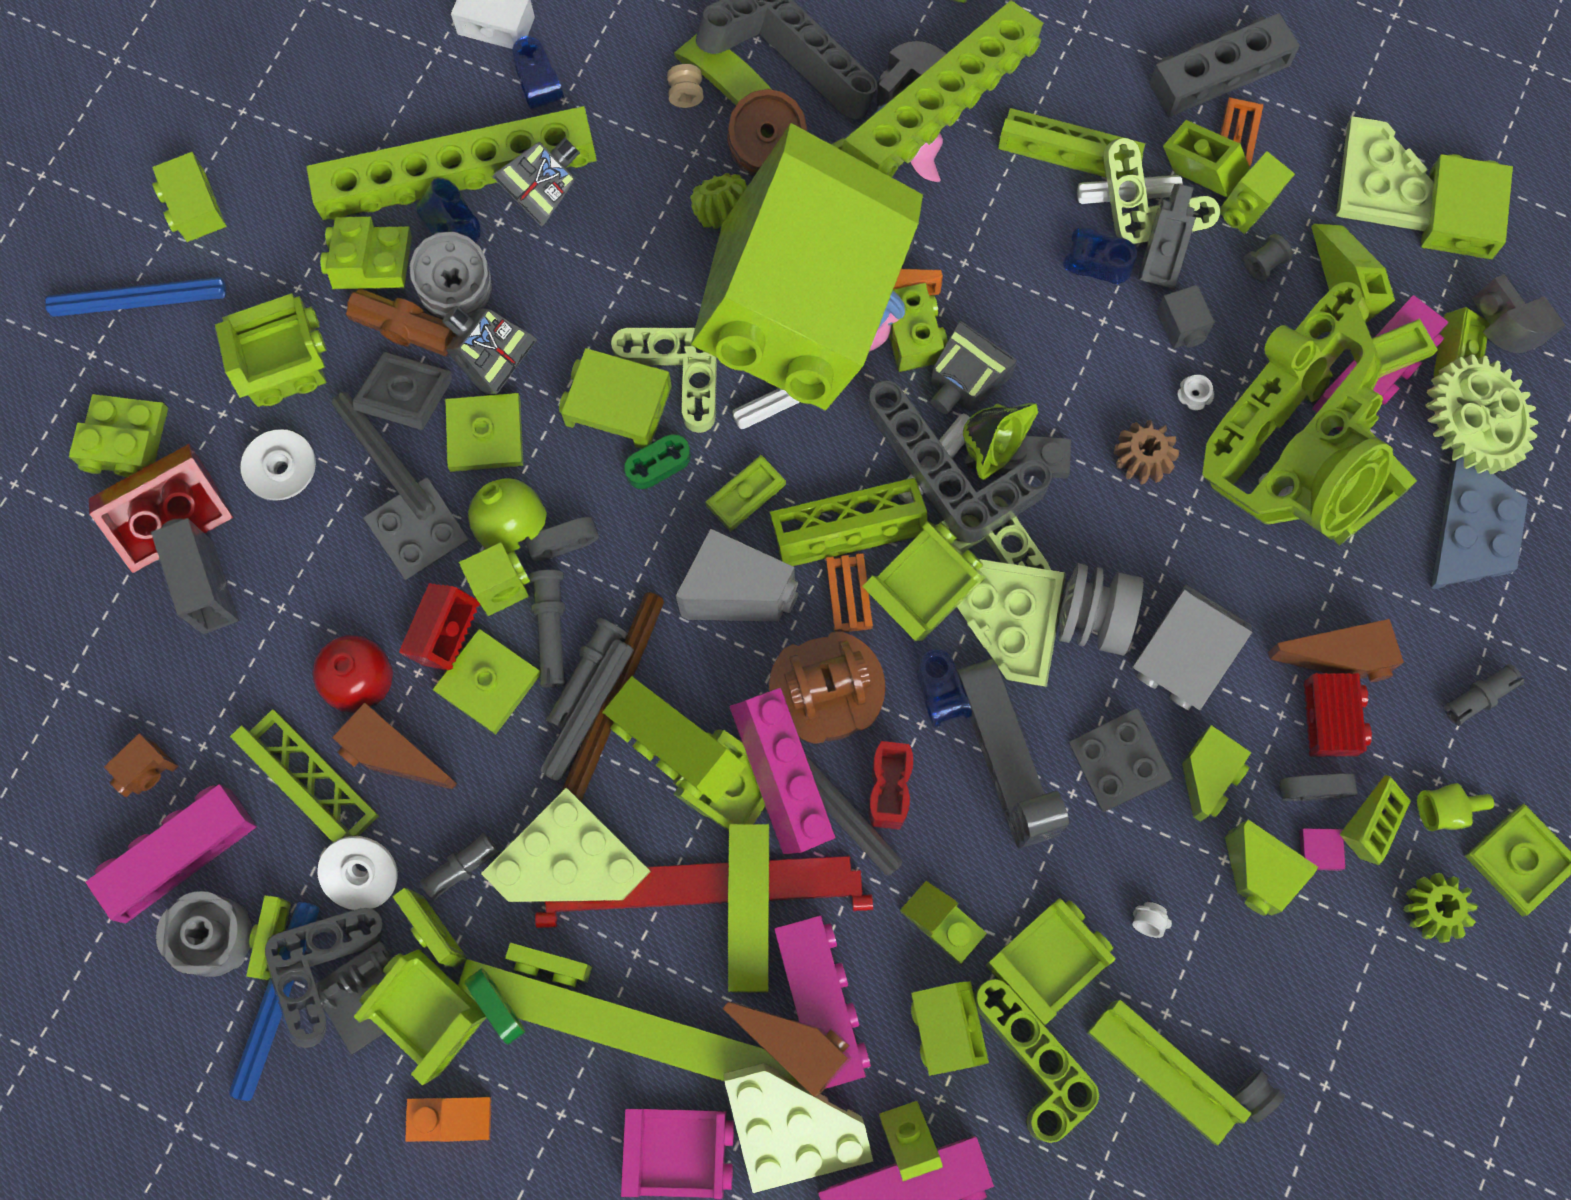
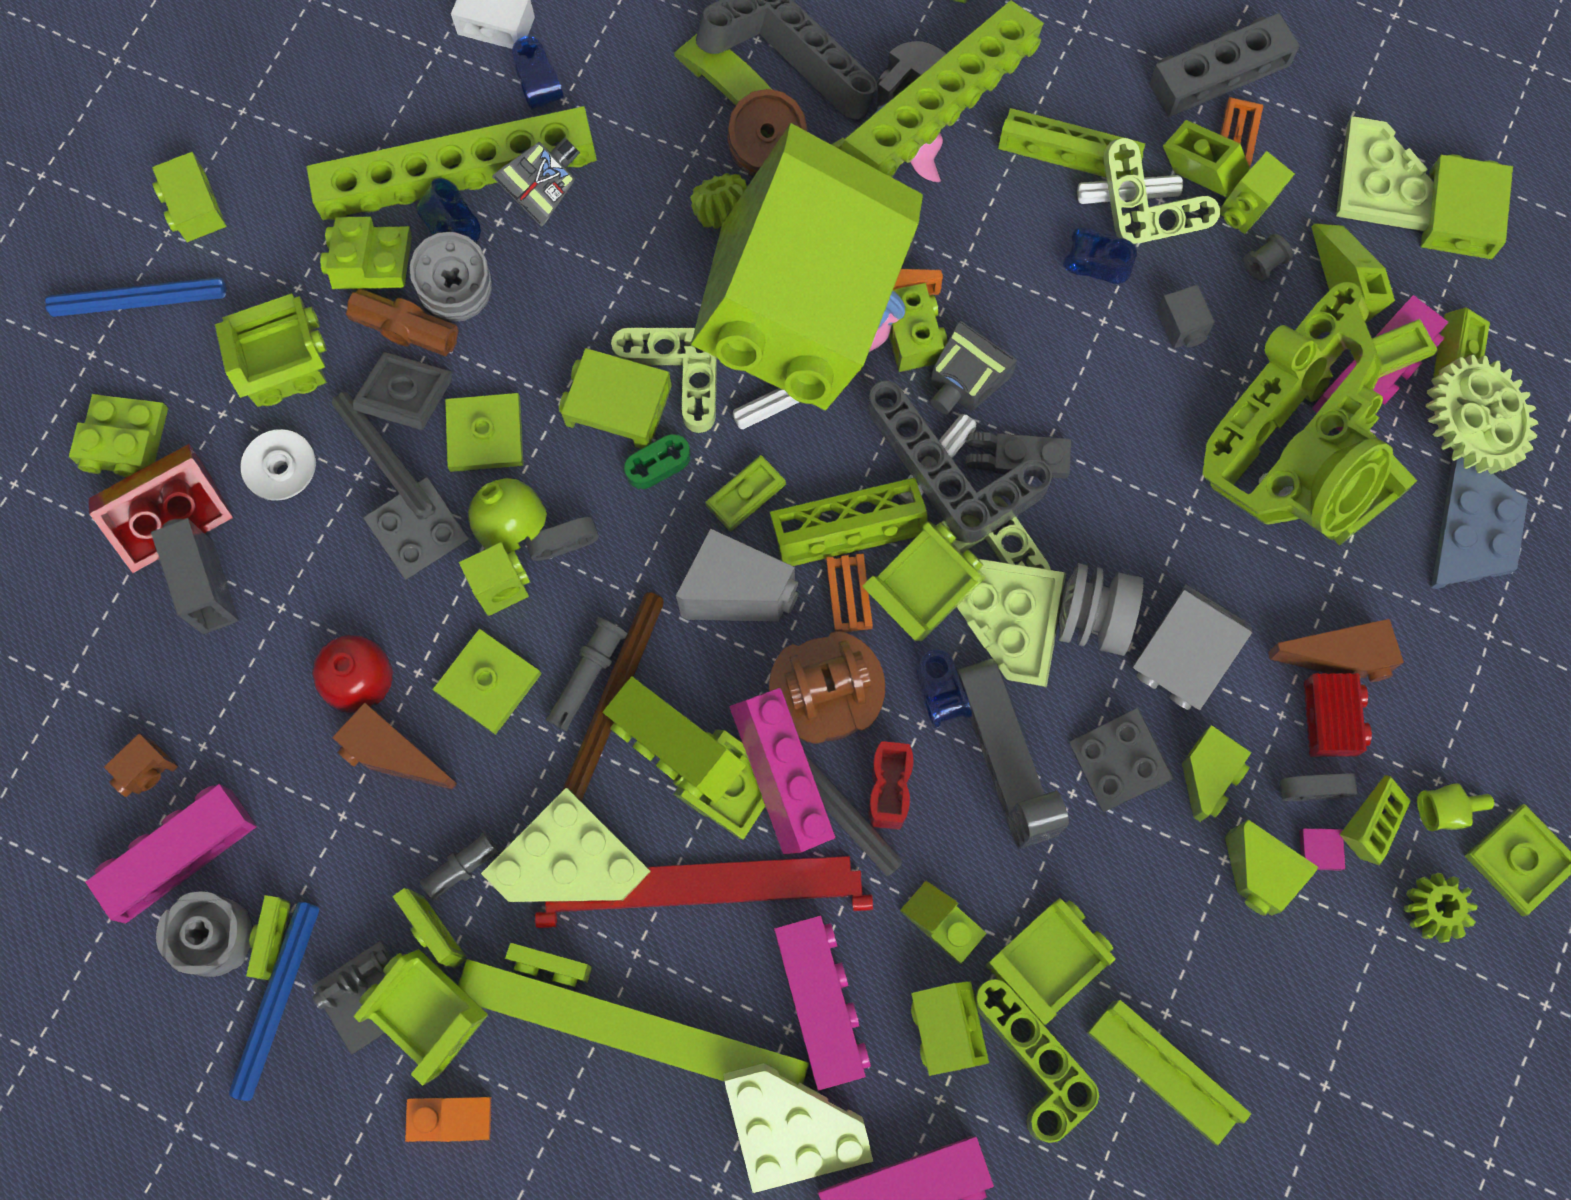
(290, 782): lime fence -> none
(299, 966): dark grey beam -> none
(353, 887): white dish -> none
(439, 626): red brick -> none
(486, 346): torso -> none
(494, 1006): green beam -> none
(548, 611): dark grey pin -> none
(586, 710): dark grey axle -> none
(676, 1153): dark pink panel -> none
(685, 85): tan wheel -> none
(748, 908): lime slope -> none
(800, 1048): dark orange slope -> none
(910, 1140): lime plate -> none
(996, 435): lime hat -> none
(1151, 440): medium nougat gear -> none
(1151, 920): white plate -> none
(1169, 239): dark grey hinge -> none
(1196, 383): white plate -> none
(1258, 1096): dark grey wheel -> none
(1483, 694): dark grey pin -> none
(1513, 323): flat silver brick -> none

